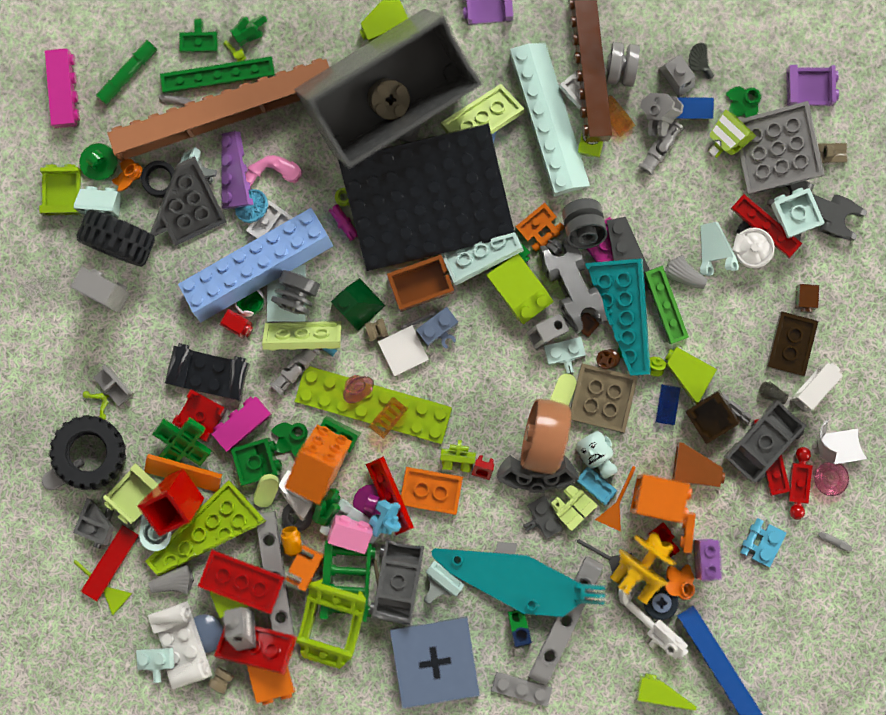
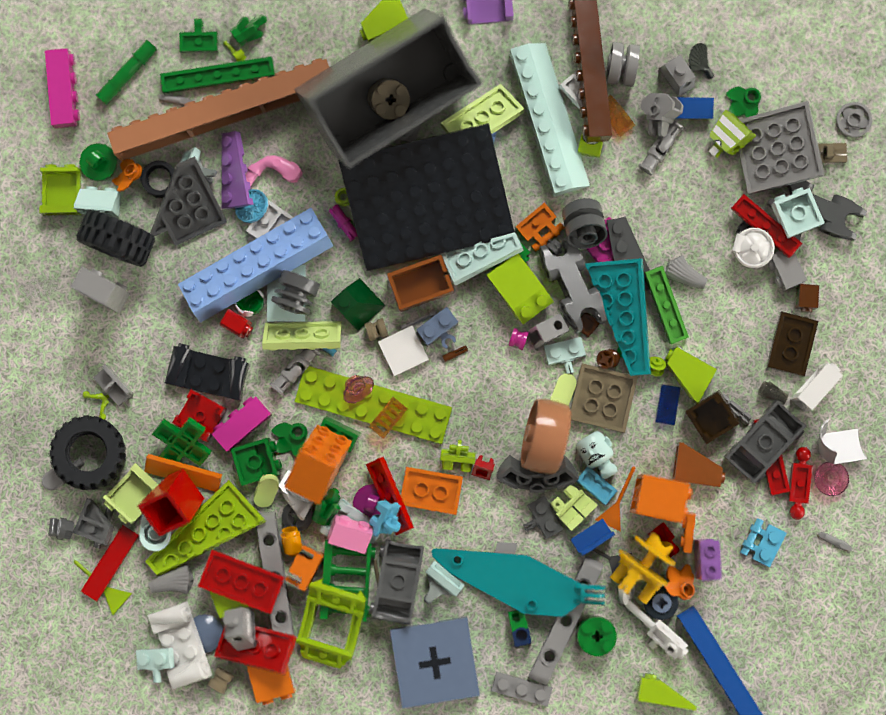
(61, 528): none -> dark grey piece
(453, 354): none -> reddish brown pin
(518, 338): none -> dark pink wheel
(591, 537): none -> blue panel
(604, 643): none -> green brick
(714, 248): light aqua flag -> none
(787, 271): none -> light grey brick
(812, 85): medium lavender panel -> none
(854, 119): none -> light grey wheel

